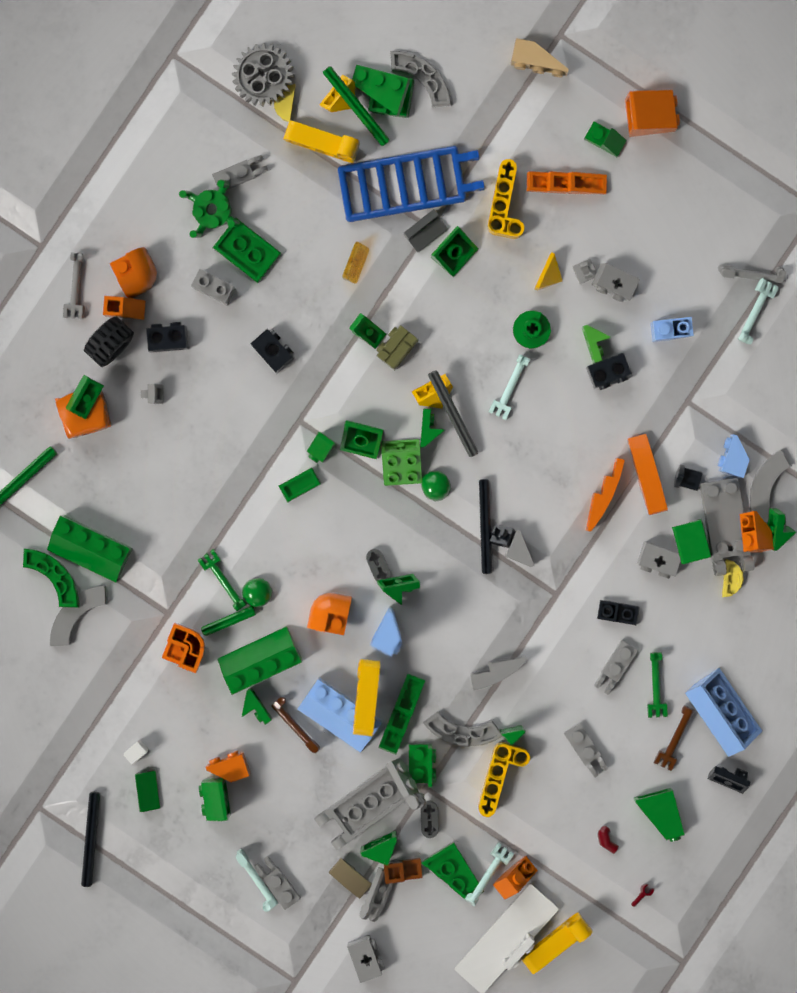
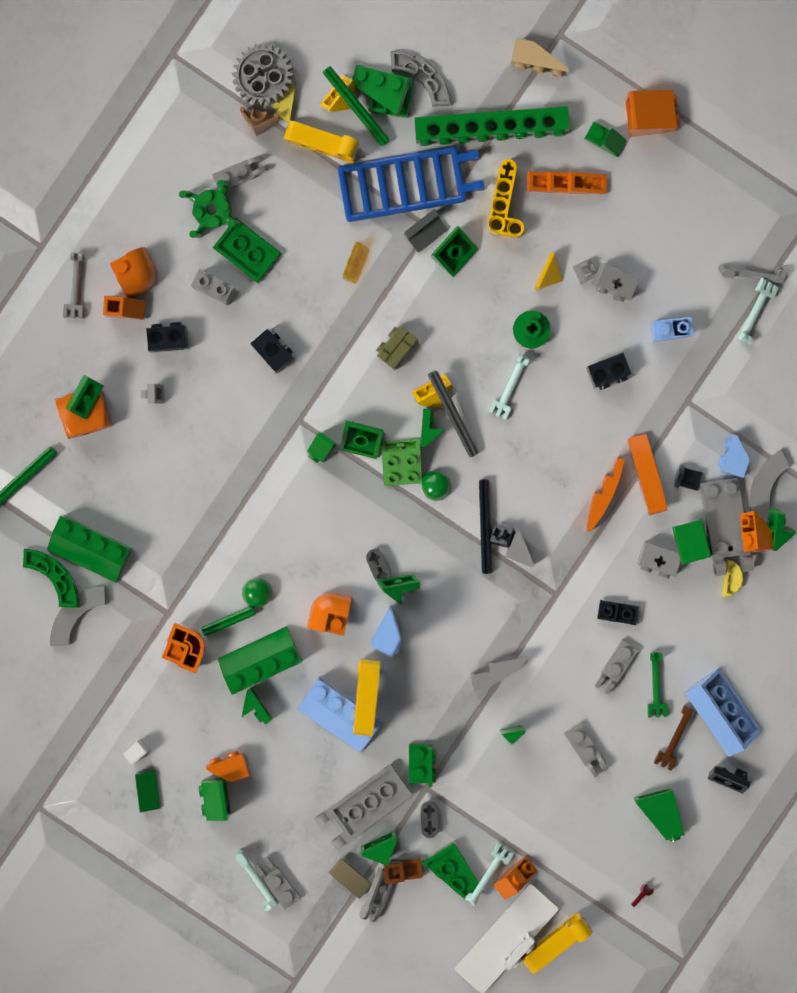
(90, 839): black axle -> none
(108, 341): black tyre -> none
(238, 603): green hinge -> none
(259, 120): none -> medium nougat slope
(299, 484): green tile -> none
(310, 743): reddish brown hinge -> none
(364, 969): light grey brick -> none
(367, 331): green slope -> none
(401, 714): green slope -> none
(406, 784): light grey hinge -> none
(462, 735): light grey tile -> none
(498, 780): yellow beam -> none
(558, 114): none -> green brick
(592, 337): bright green slope -> none
(604, 840): dark red arm -> none

